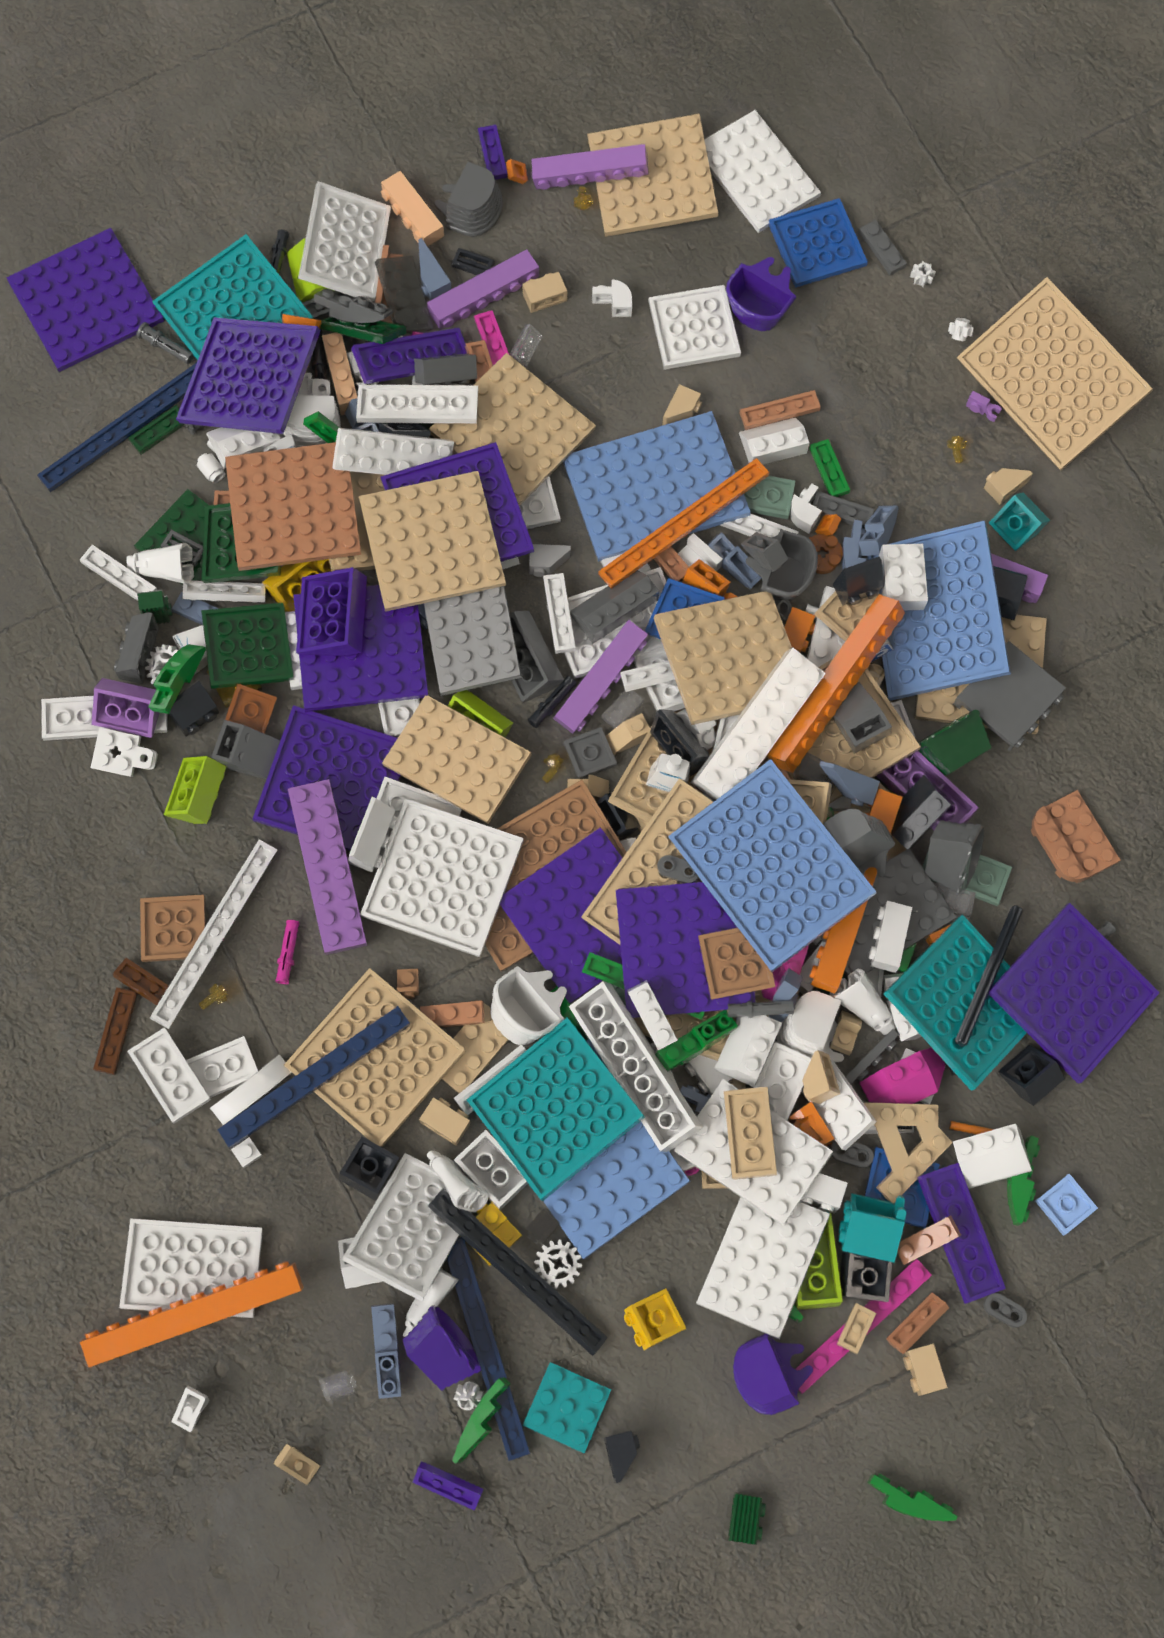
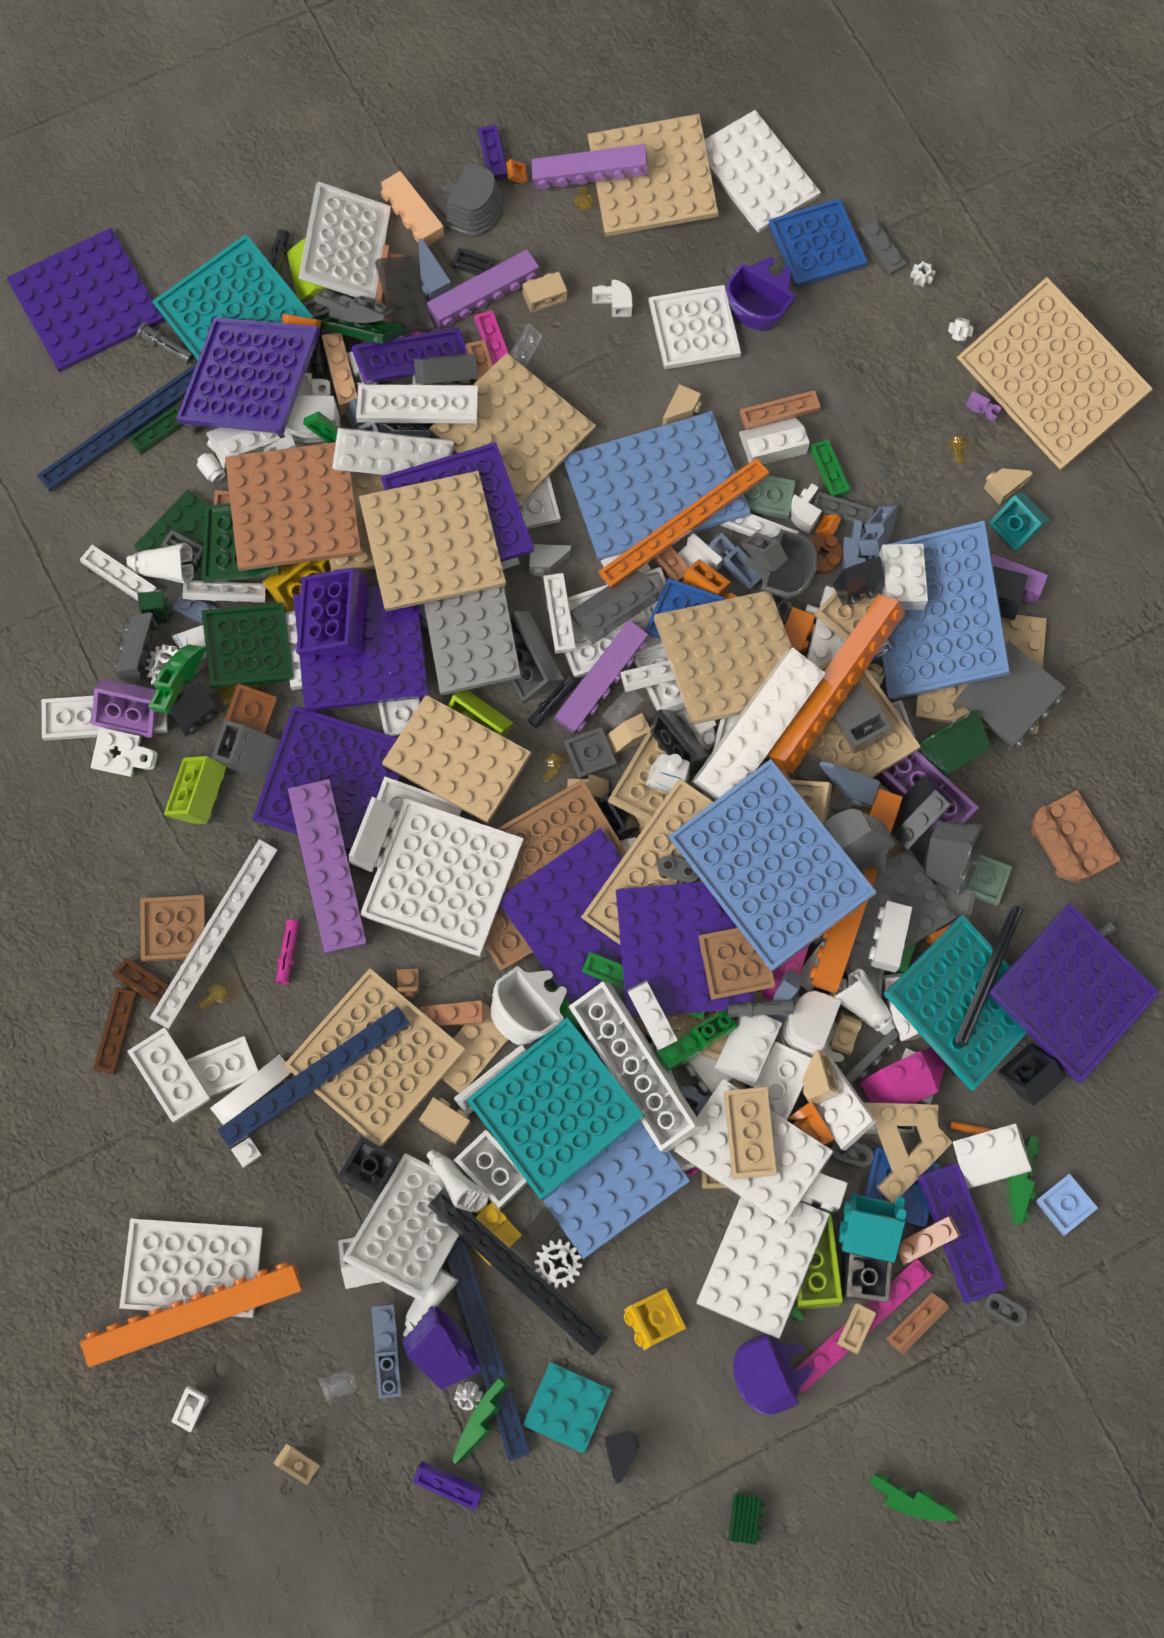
(925, 1370): tan brick -> none

